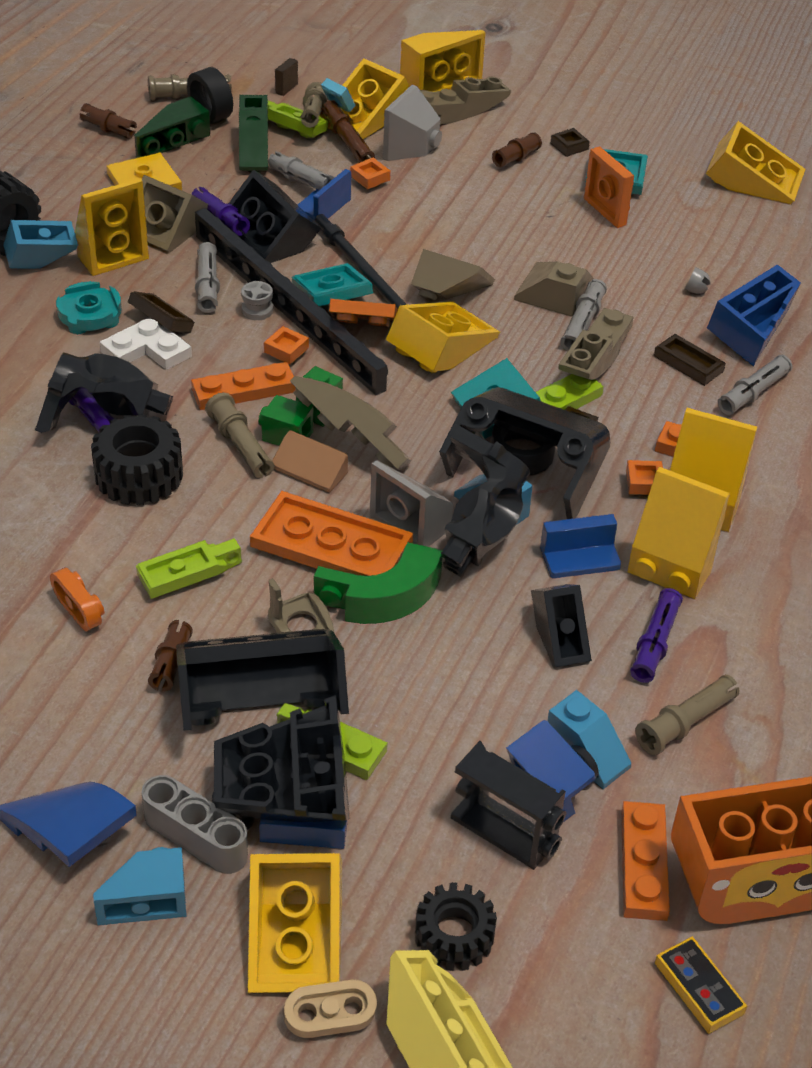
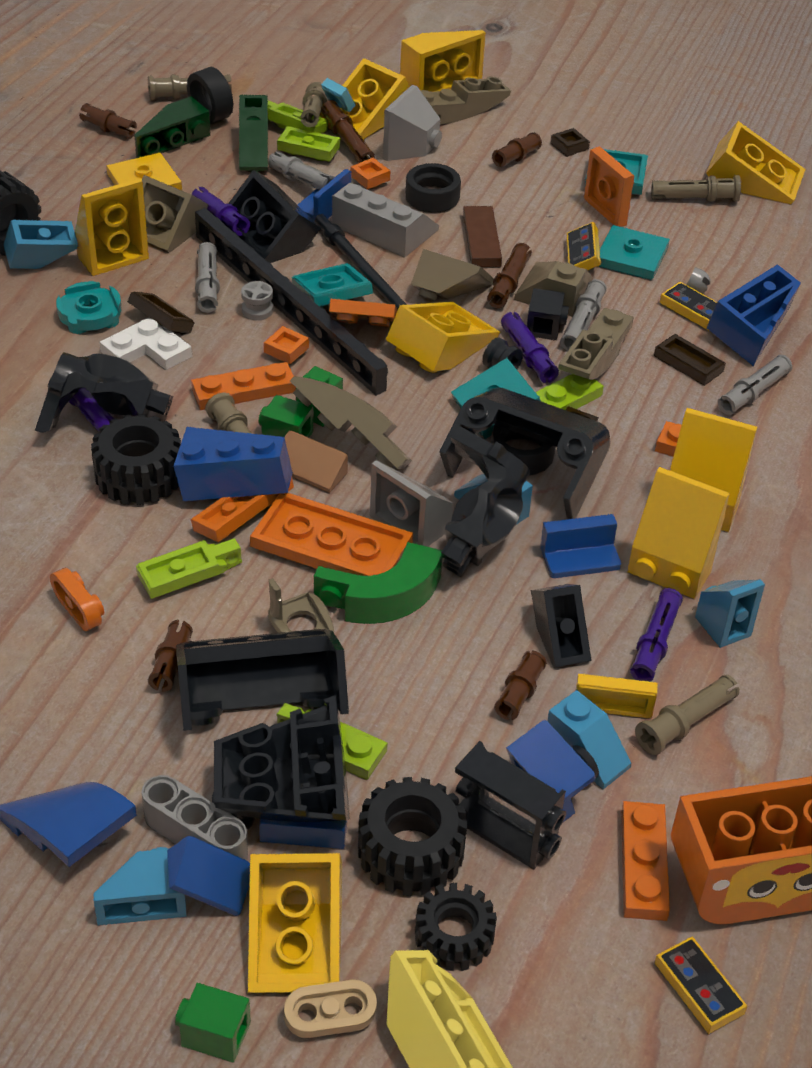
(209, 874): none -> blue slope
(213, 1022): none -> green brick
(230, 513): none -> orange plate
(231, 464): none -> blue wedge
(286, 76): dark brown tile -> none
(308, 144): none -> lime plate
(380, 220): none -> light grey slope
(407, 863): none -> black tyre
(433, 199): none -> black tyre
(482, 236): none -> reddish brown tile
(499, 350): none -> black wheel
(507, 281): none -> reddish brown pin
(520, 685): none -> reddish brown pin
(534, 354): none -> dark purple pin
(546, 313): none -> black brick
(584, 247): none -> tile
(619, 695): none -> yellow tile
(633, 252): none -> teal plate
(641, 475): orange plate -> none
(689, 303): none -> tile
(711, 188): none -> dark tan pin
(730, 610): none -> dark azure slope

